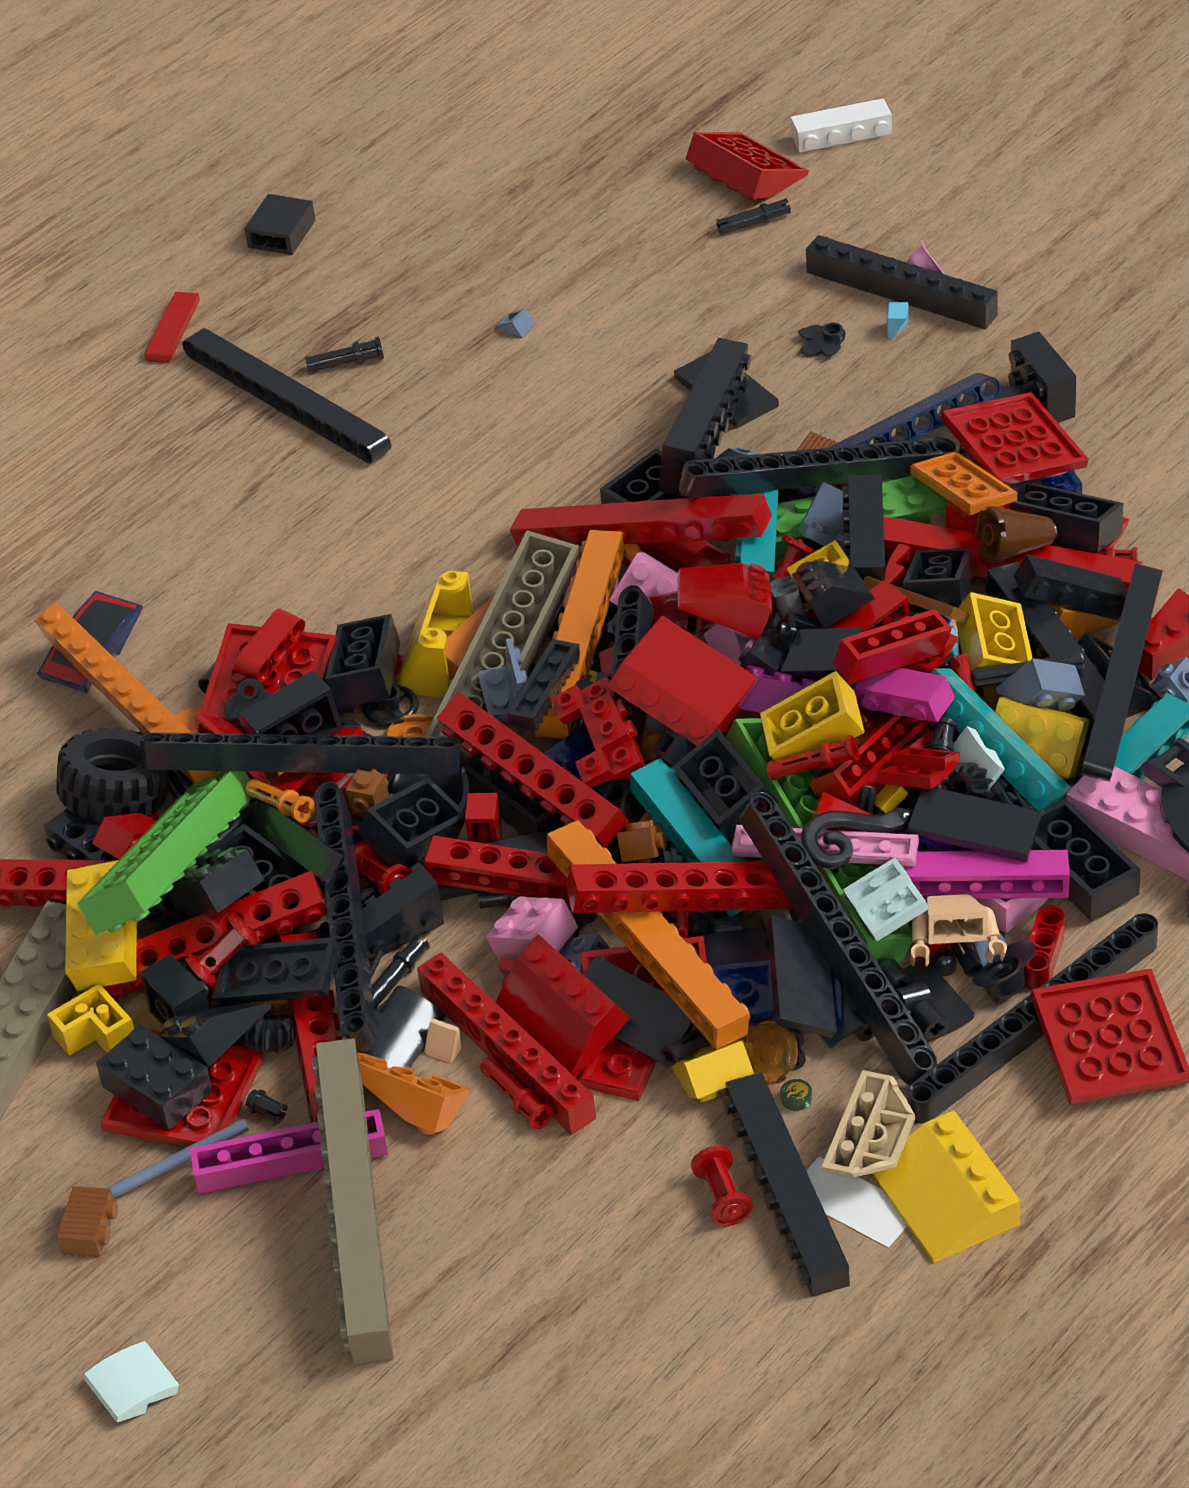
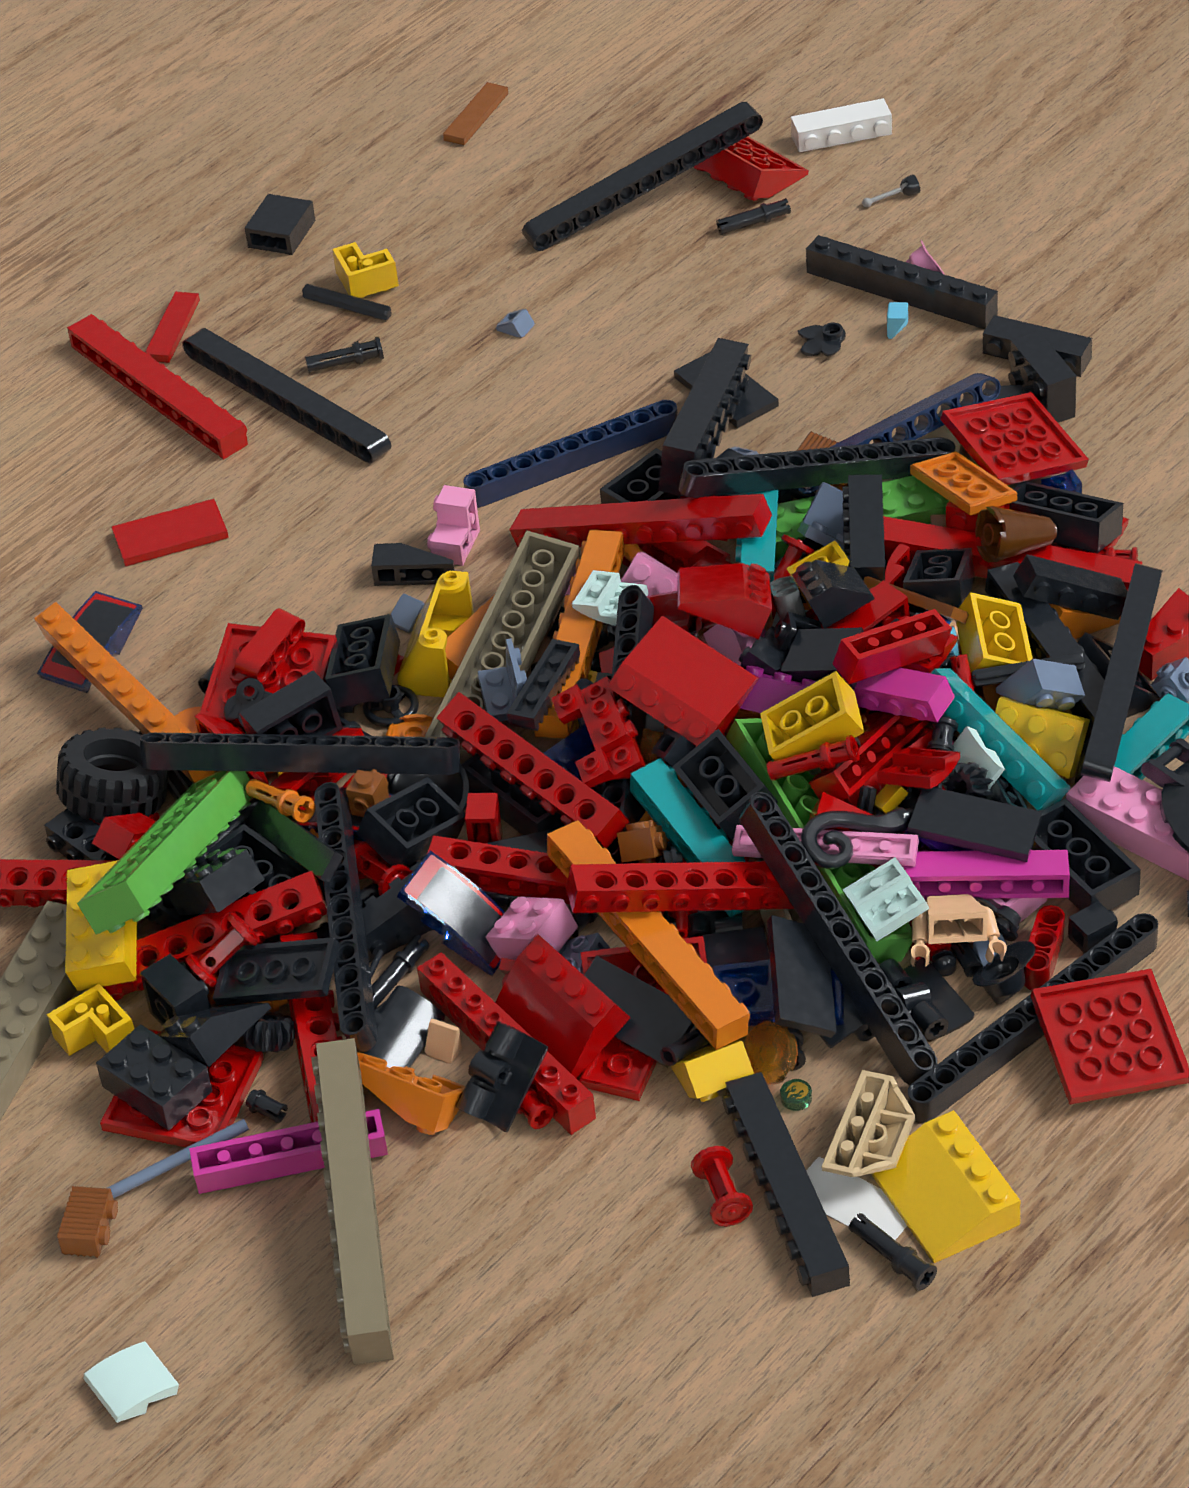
(158, 386): none -> red brick
(169, 532): none -> red tile
(347, 302): none -> black axle
(364, 273): none -> yellow brick
(406, 612): none -> sand blue slope
(407, 565): none -> black slope
(454, 909): none -> slope
(455, 525): none -> bright pink brick
(475, 113): none -> dark orange tile
(501, 1076): none -> black panel
(572, 453): none -> dark blue beam
(600, 596): none -> light aqua slope
(642, 176): none -> black beam
(902, 1259): none -> black pin
(908, 186): none -> hinge
(1006, 919): none -> black plate
(1072, 348): none -> black brick
(1091, 926): none -> black brick

